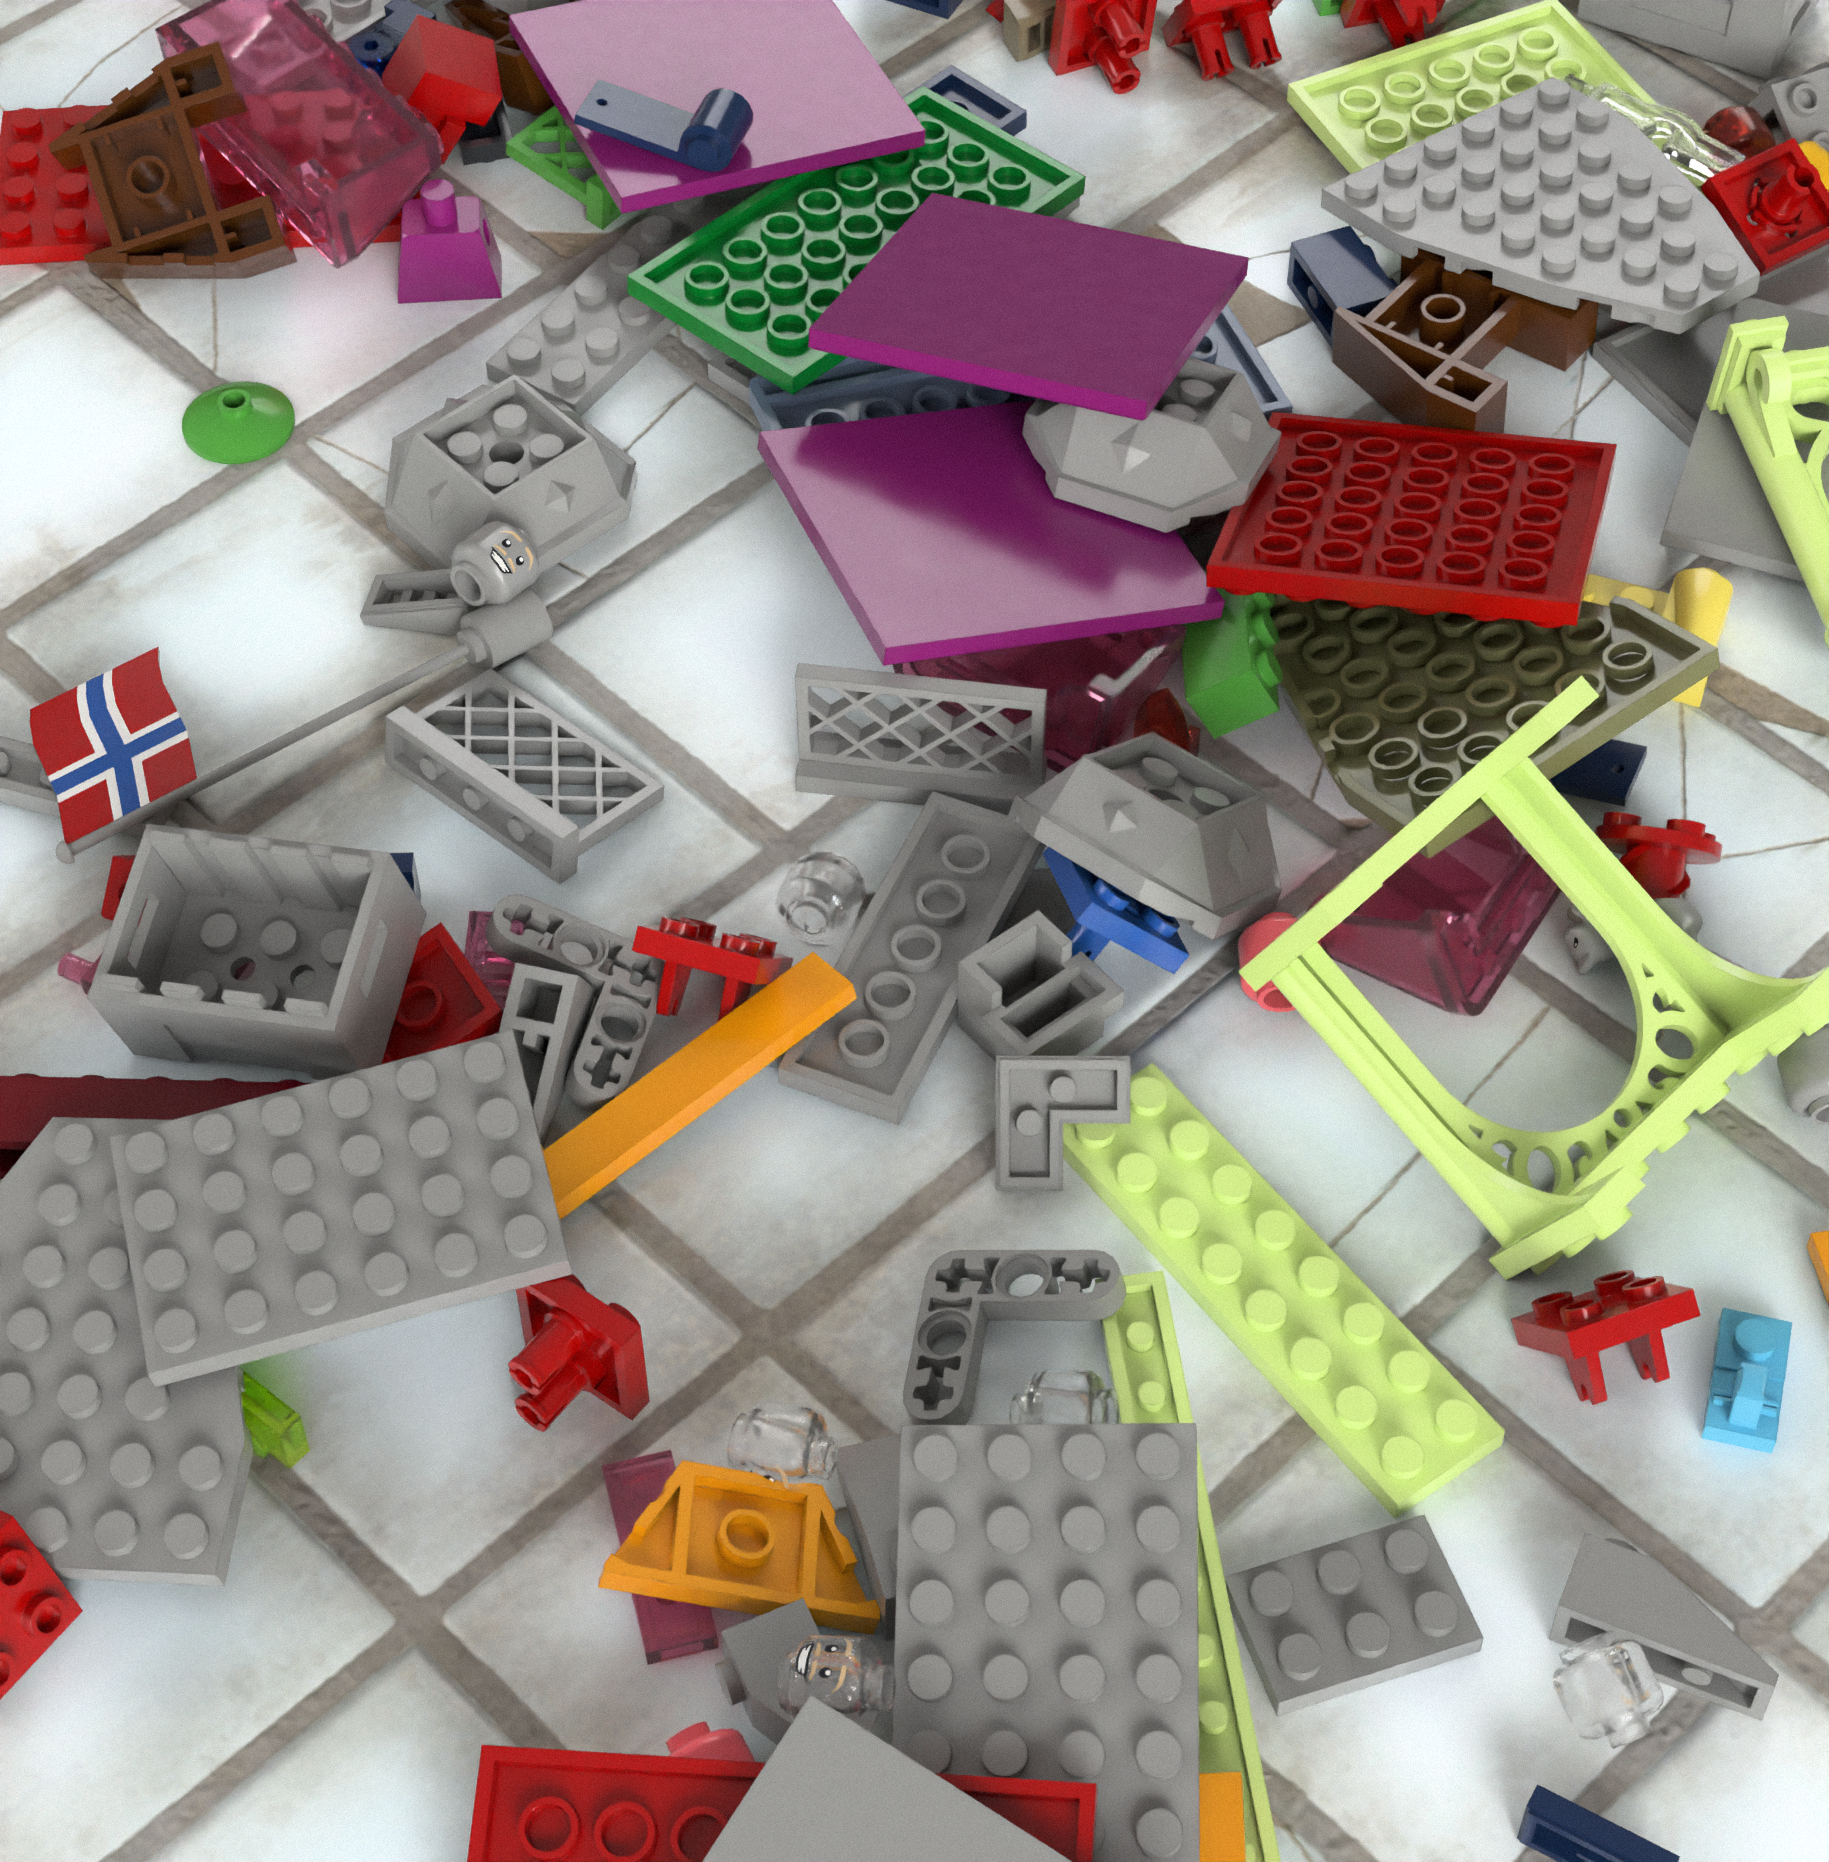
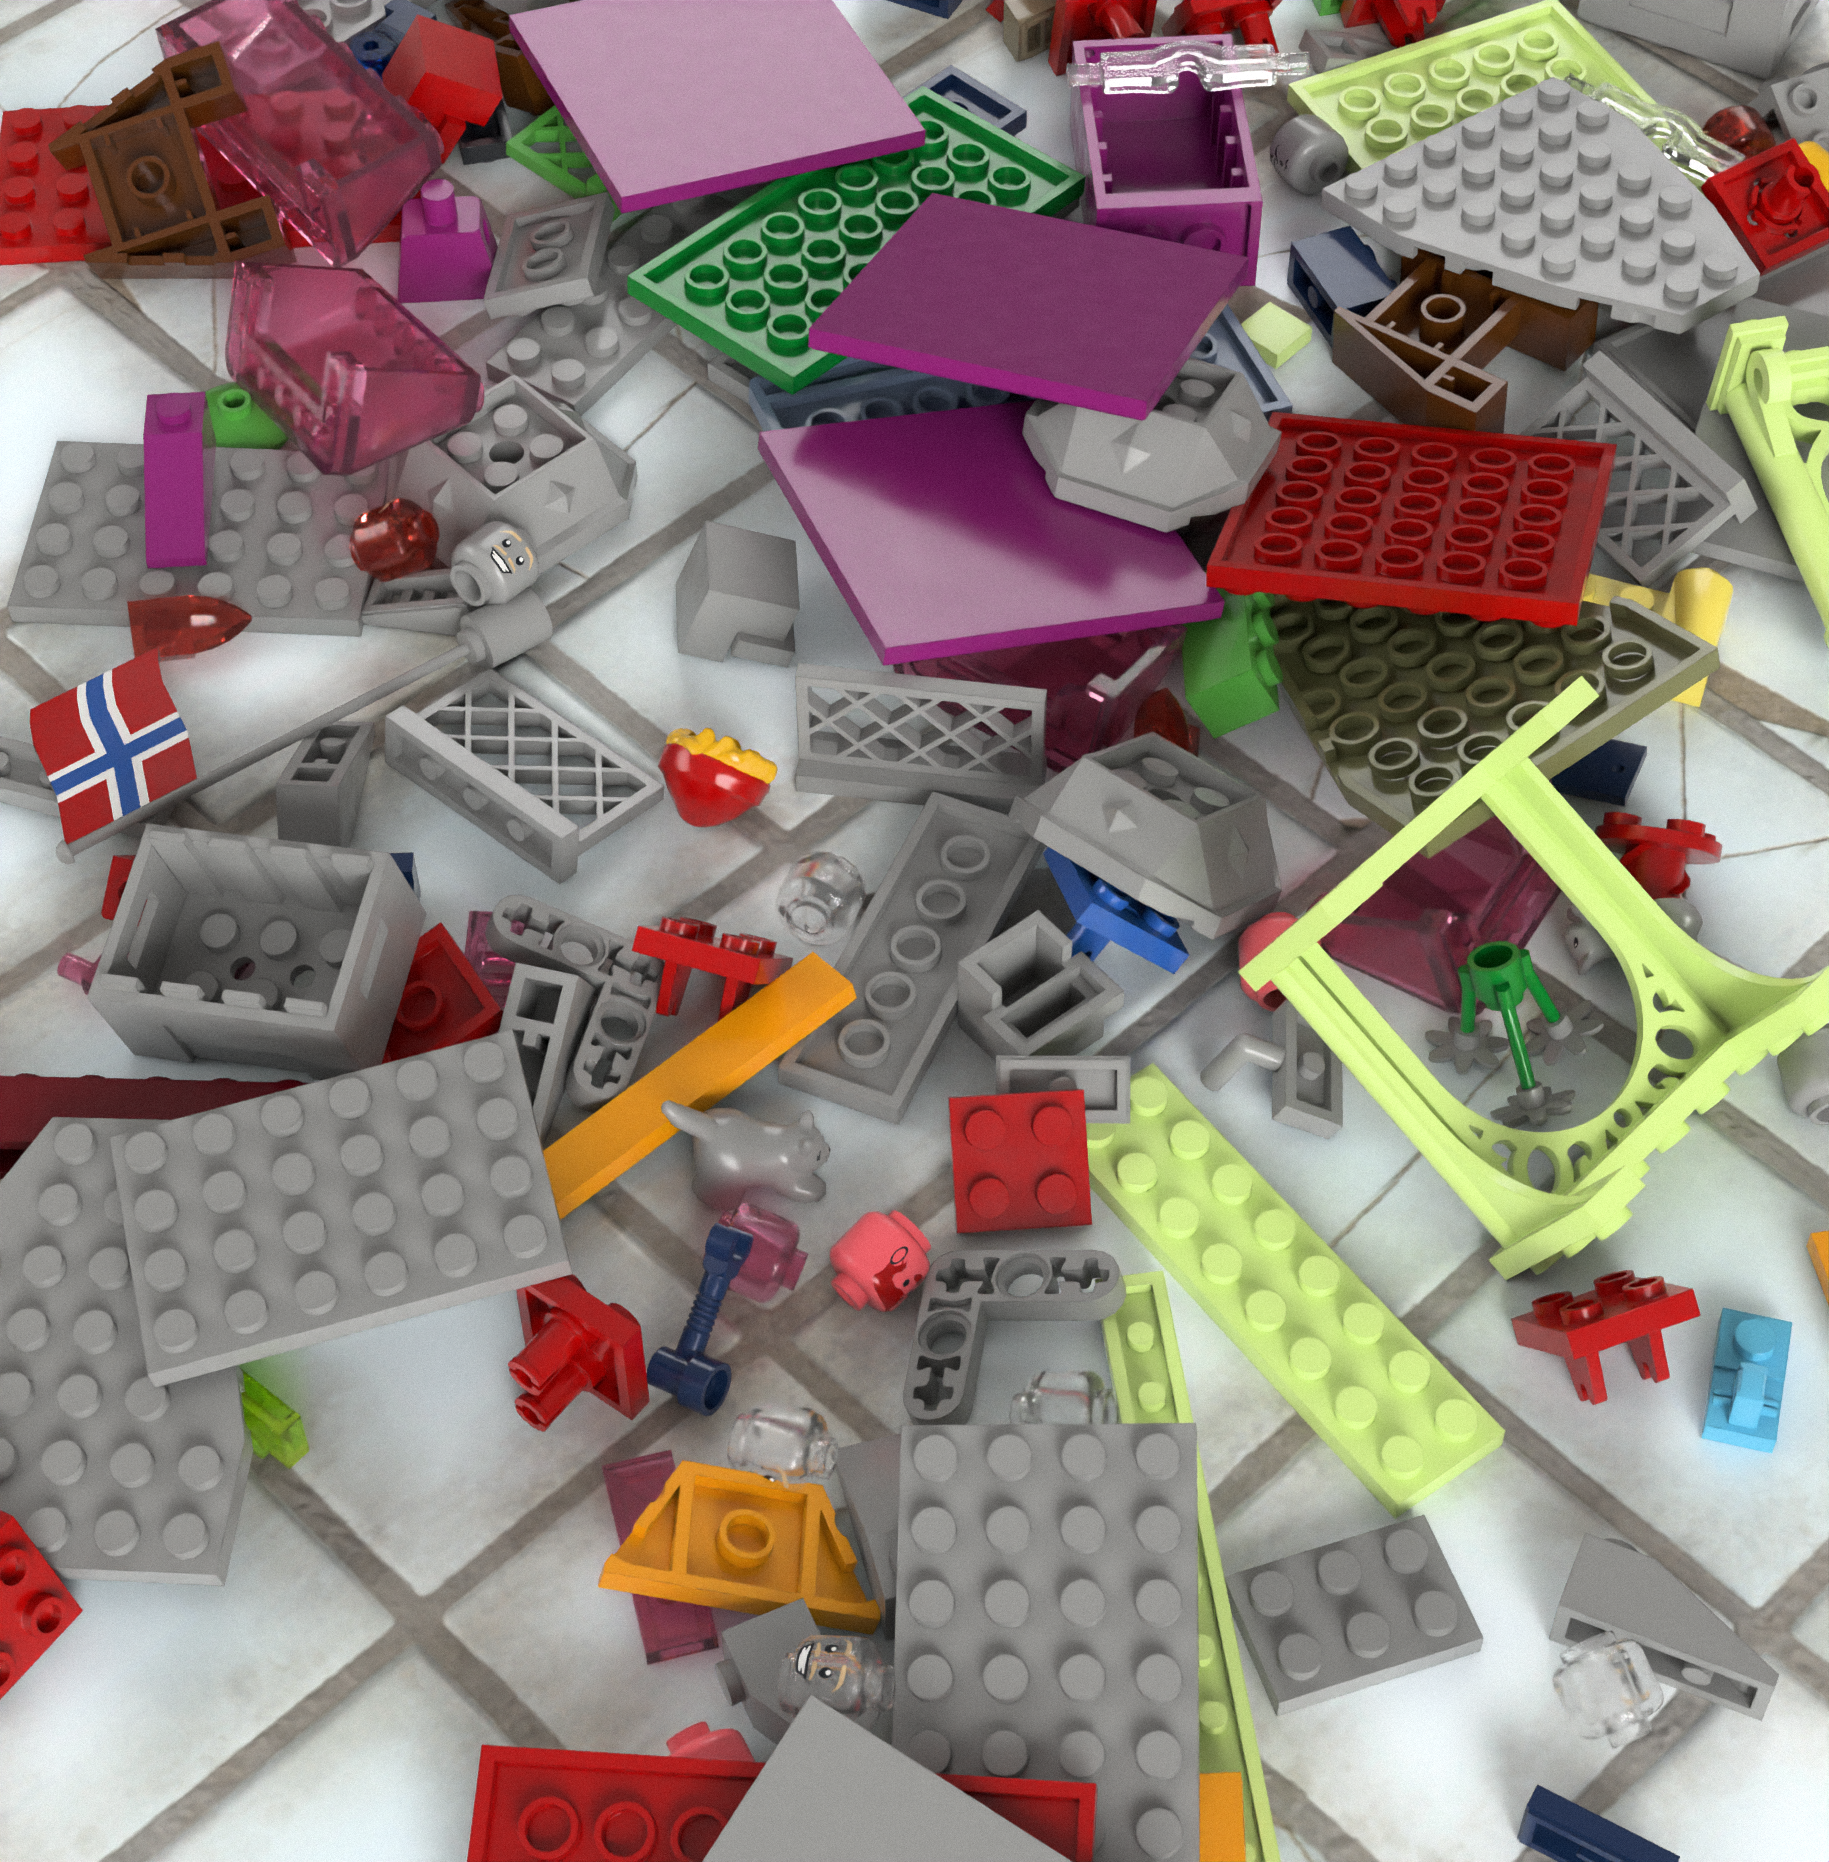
(178, 479): none -> magenta slope
(183, 625): none -> clear red plate
(271, 548): none -> light grey plate
(324, 784): none -> light grey slope
(343, 365): none -> clear pink windscreen
(394, 540): none -> clear red head
(549, 256): none -> light grey plate
(688, 1372): none -> dark blue brick
(698, 139): door -> none
(713, 778): none -> red hair
(738, 595): none -> light grey plate
(749, 1152): none -> light grey animal
(773, 1255): none -> clear pink head
(879, 1261): none -> coral head
(1019, 1160): none -> red plate
(1170, 161): none -> magenta container
(1214, 64): none -> clear piece
(1276, 334): none -> yellowish green tile
(1304, 1072): none -> light grey plate
(1308, 153): none -> light grey head
(1336, 49): none -> light grey plate
(1498, 977): none -> plant
(1670, 446): none -> light grey fence

